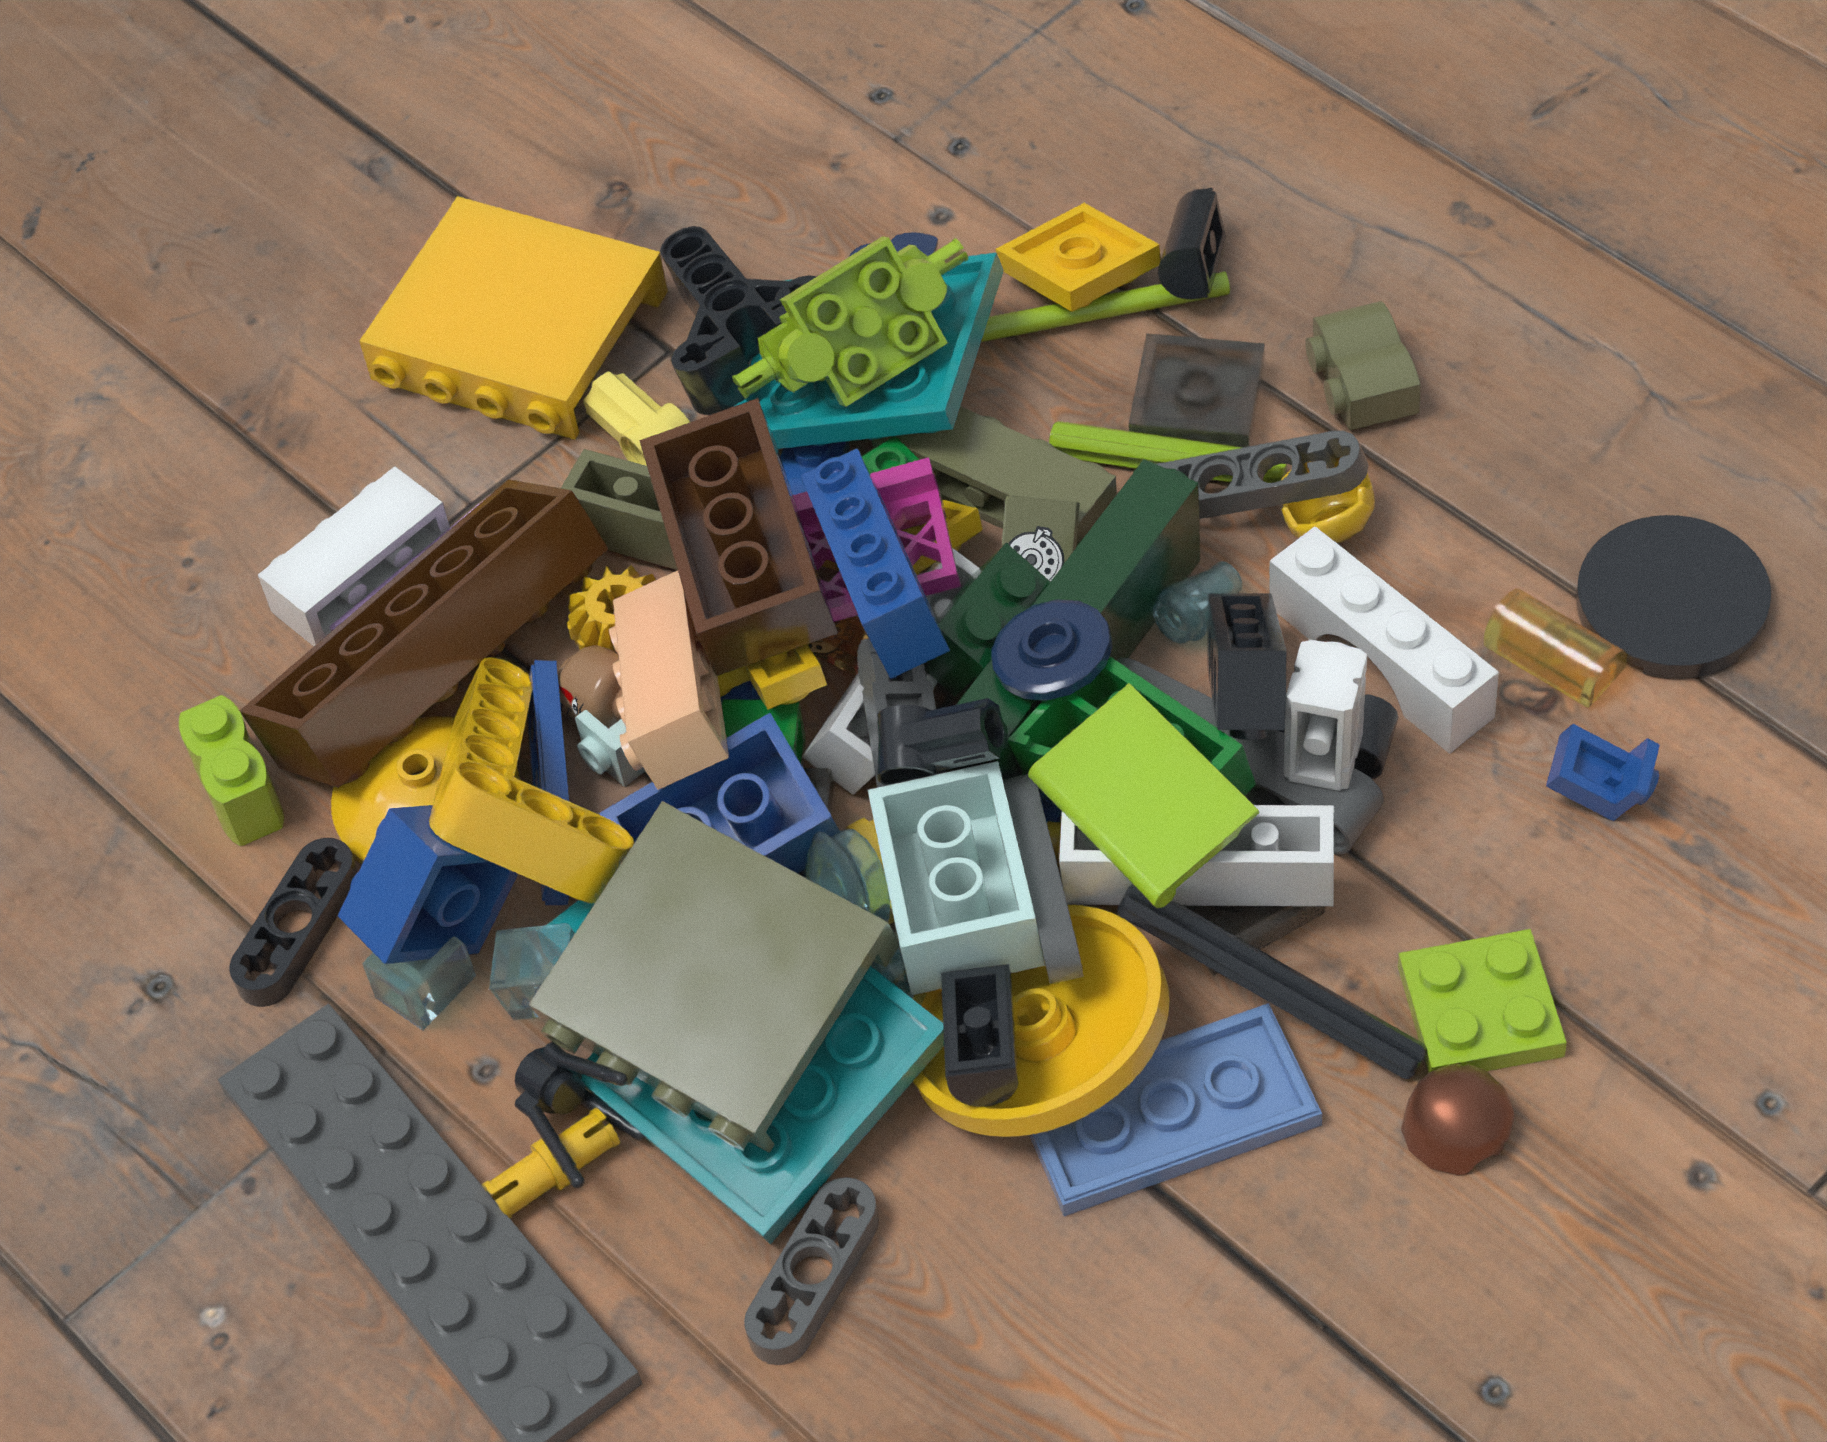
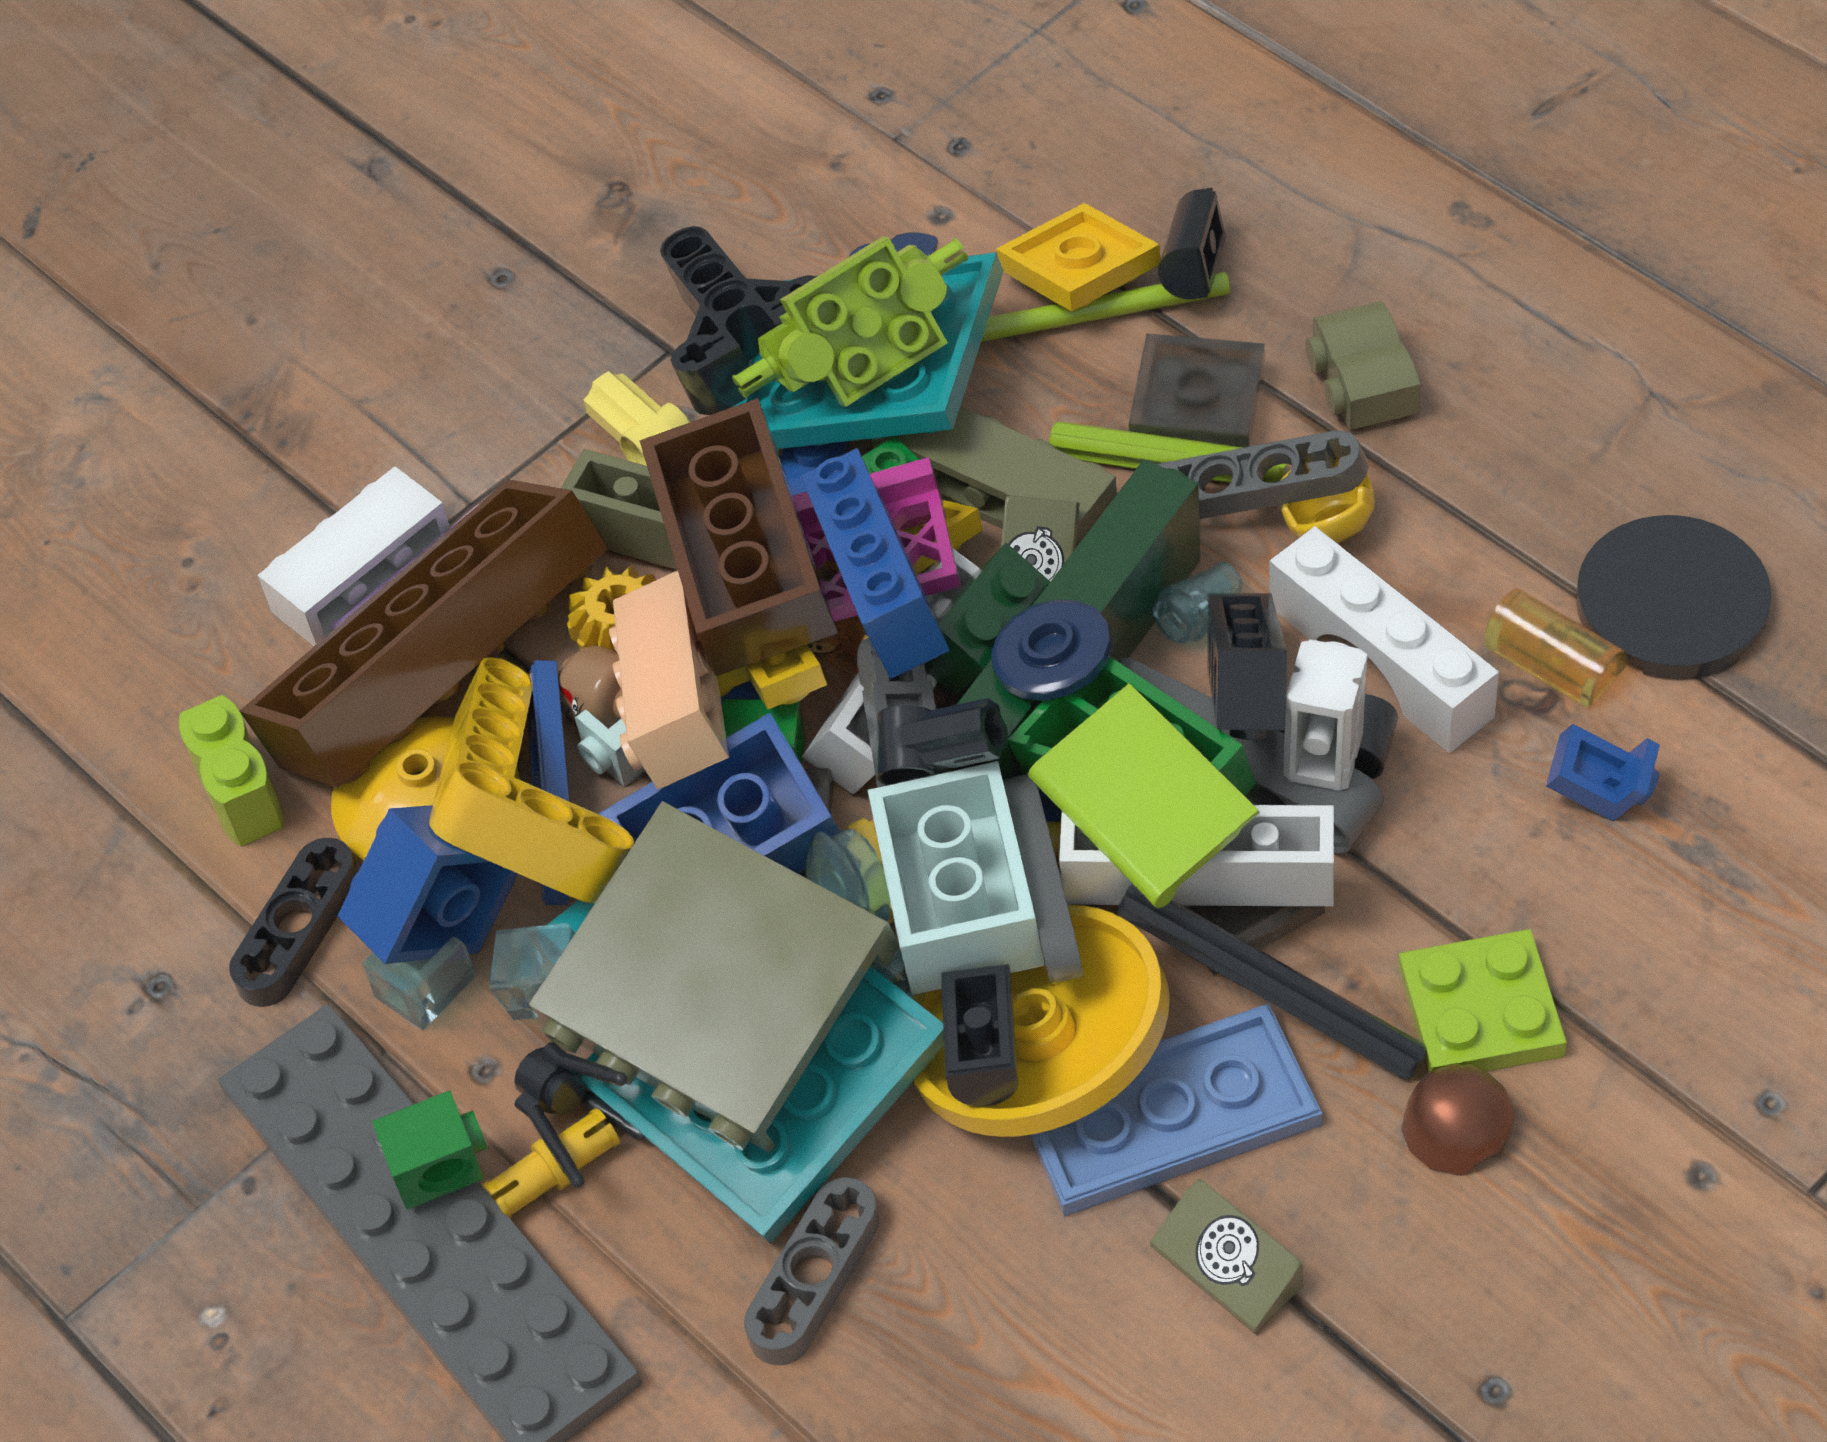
(431, 1148): none -> green brick
(509, 315): yellow panel -> none
(1228, 1256): none -> olive slope

